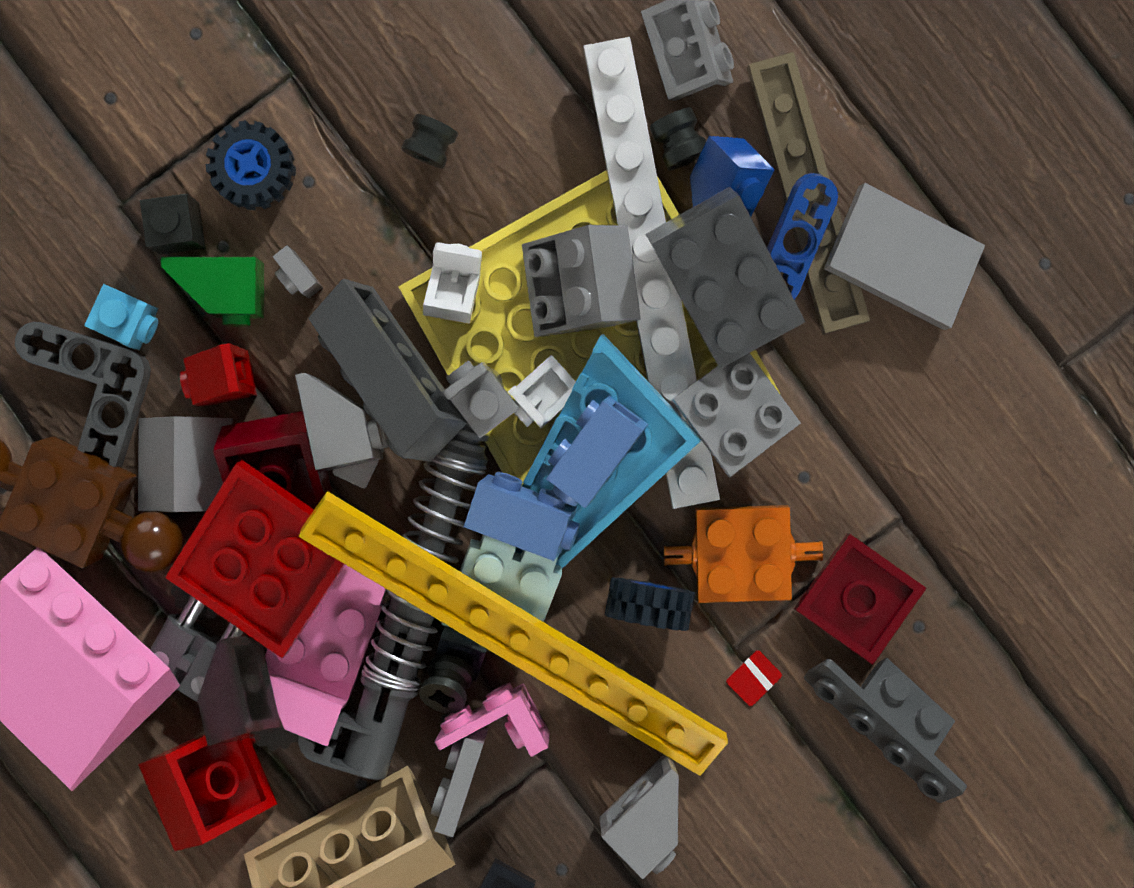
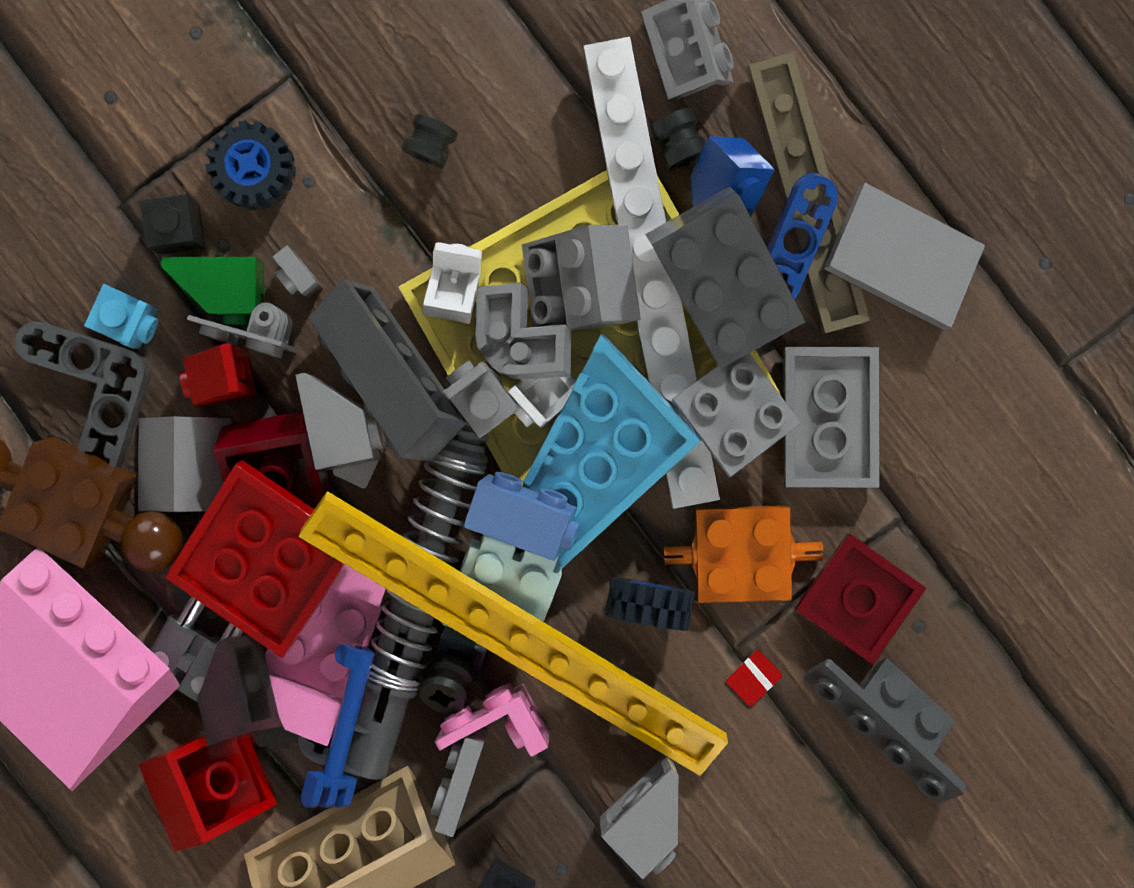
(266, 333): none -> light grey hinge
(333, 785): none -> blue hinge
(513, 347): none -> light grey plate
(595, 453): medium blue brick -> none
(838, 409): none -> light grey plate

